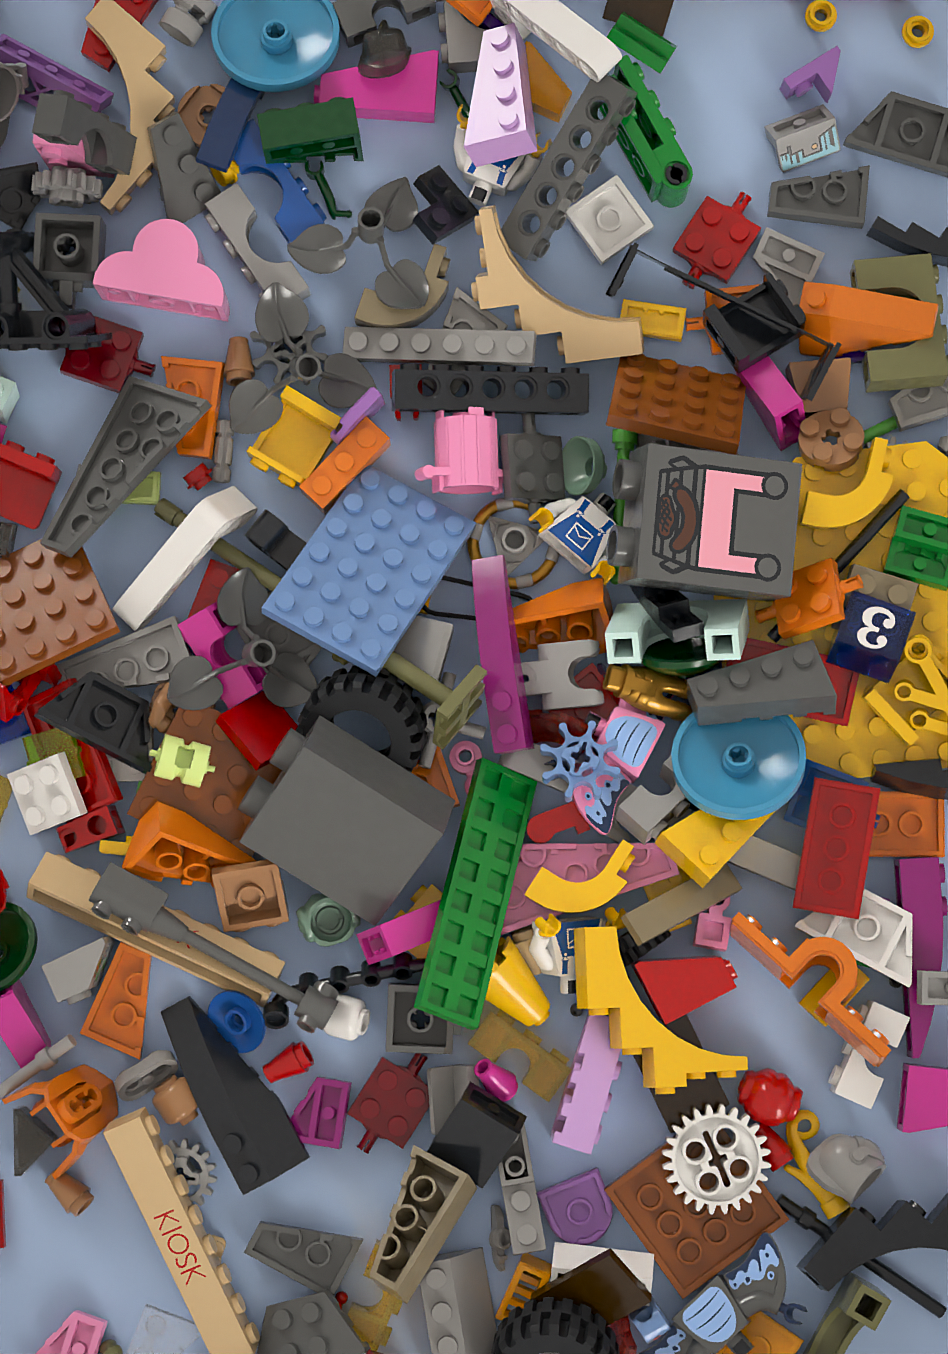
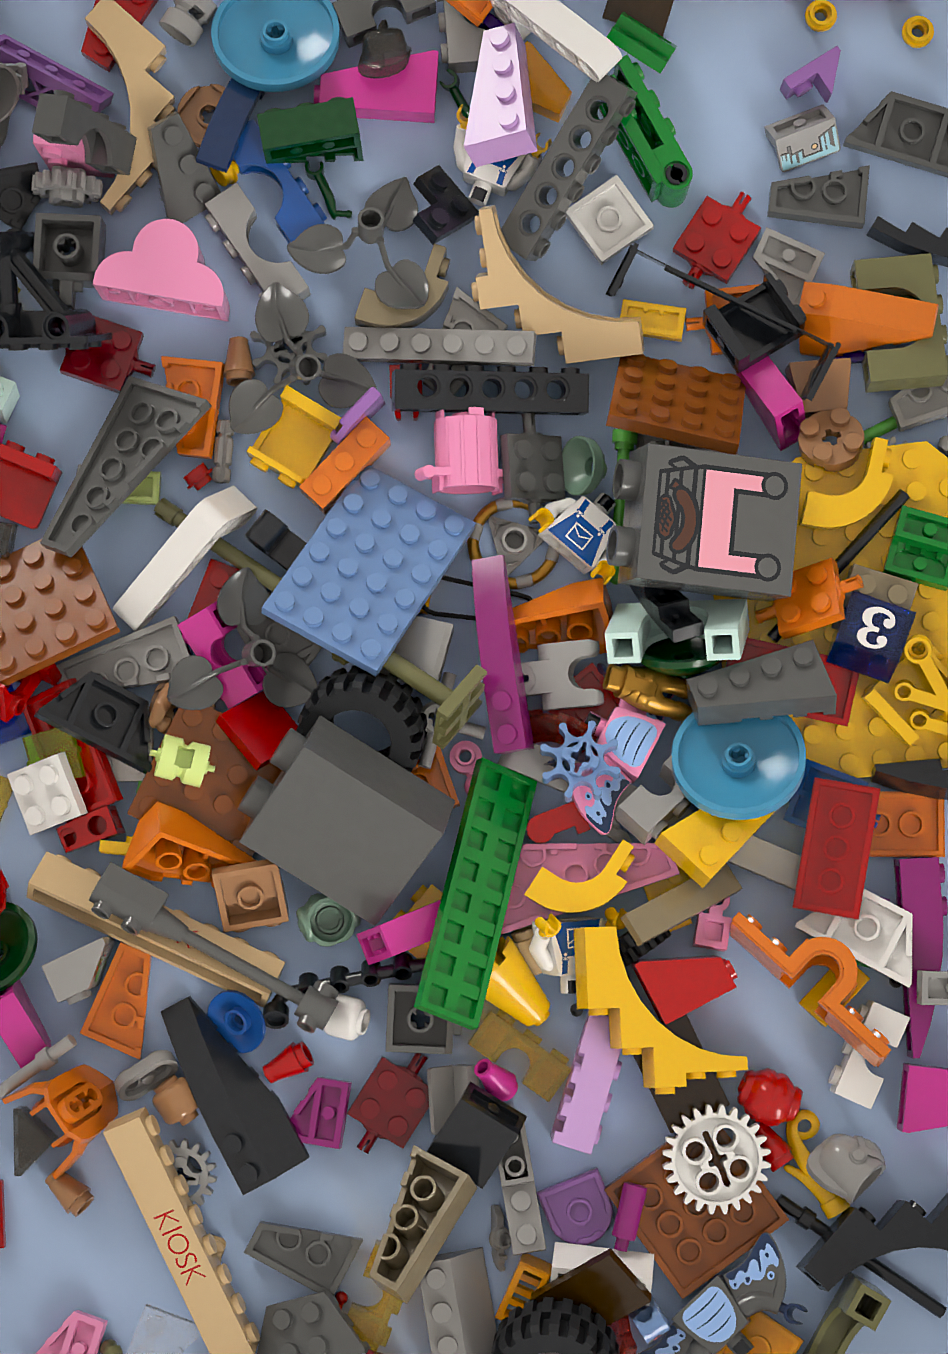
(628, 1214): none -> magenta cylinder

